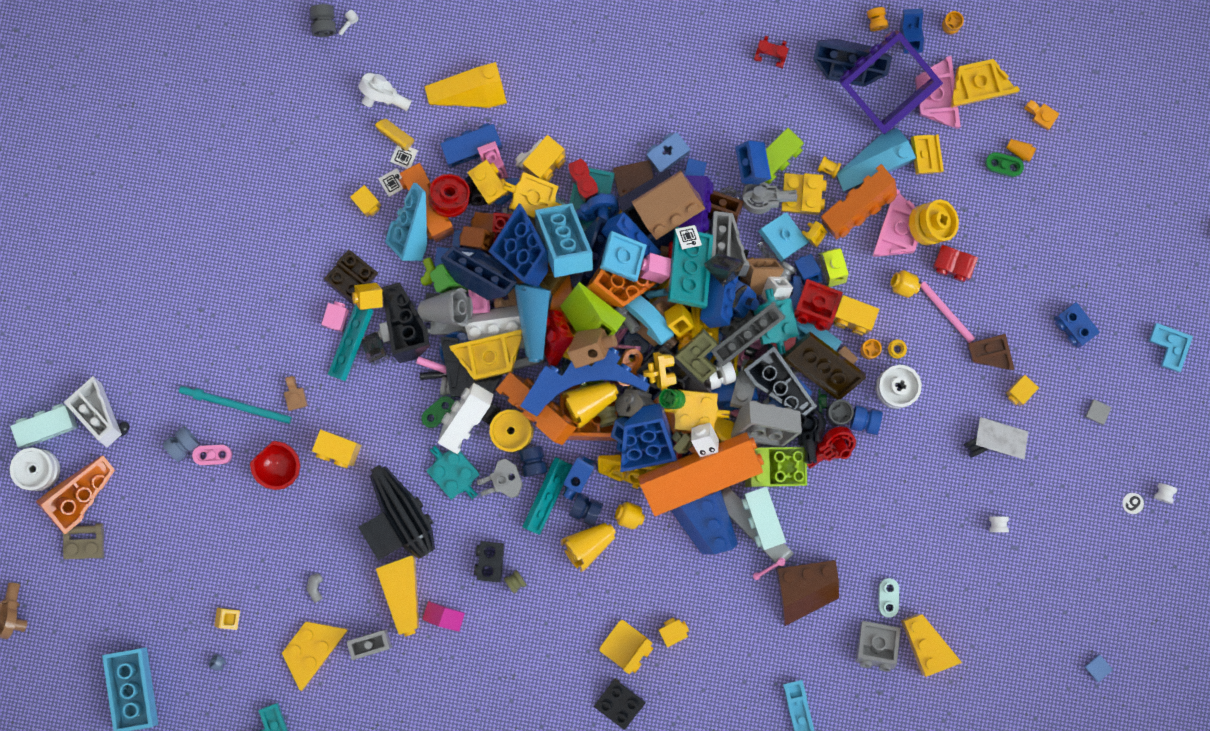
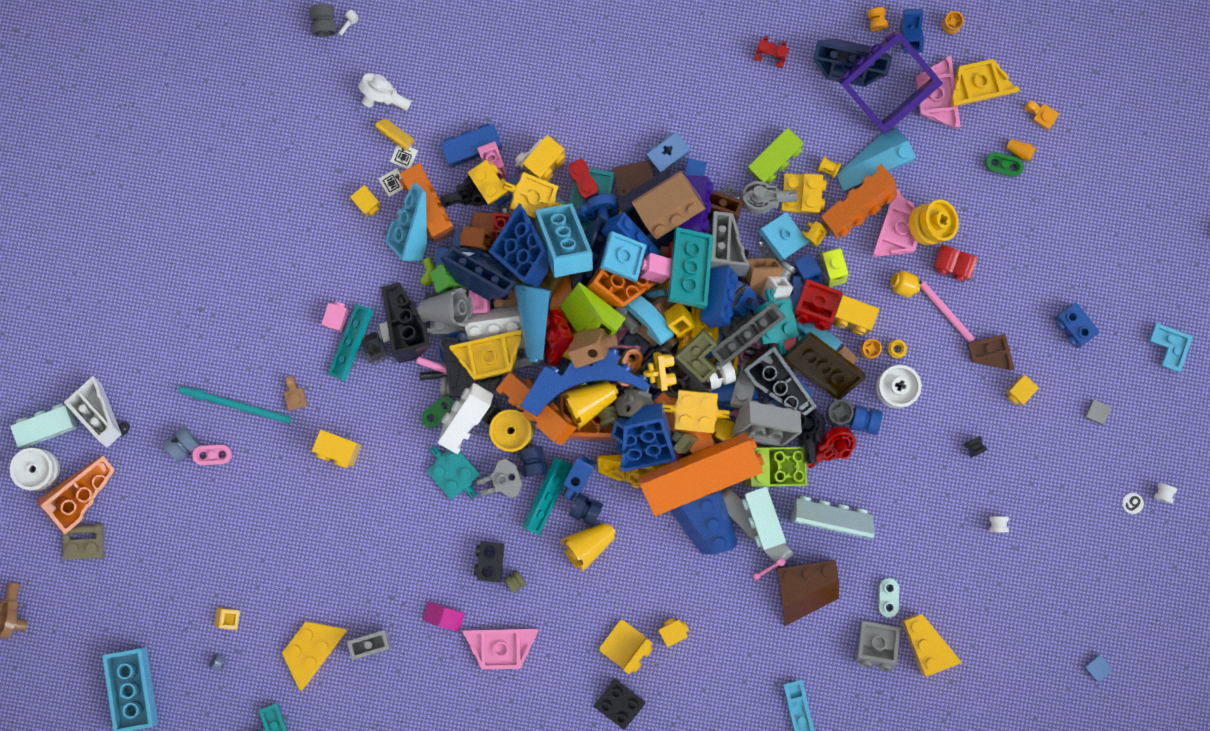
(276, 466): red cylinder -> none
(312, 585): light grey arm -> none
(349, 271): dark brown slope -> none
(367, 296): yellow brick -> none
(400, 590): yellow slope -> none
(401, 519): black piece -> none
(449, 205): red wheel -> none
(470, 89): yellow wedge -> none
(500, 647): none -> bright pink wing
(629, 515): yellow head -> none
(672, 399): green wheel -> none
(688, 237): white sticker -> none
(705, 440): white brick -> none
(724, 268): clear smoke slope -> none
(753, 162): blue brick -> none
(822, 398): dark green plate -> none
(832, 518): none -> light aqua slope
(927, 154): yellow plate -> none
(1002, 438): flat silver sticker -> none

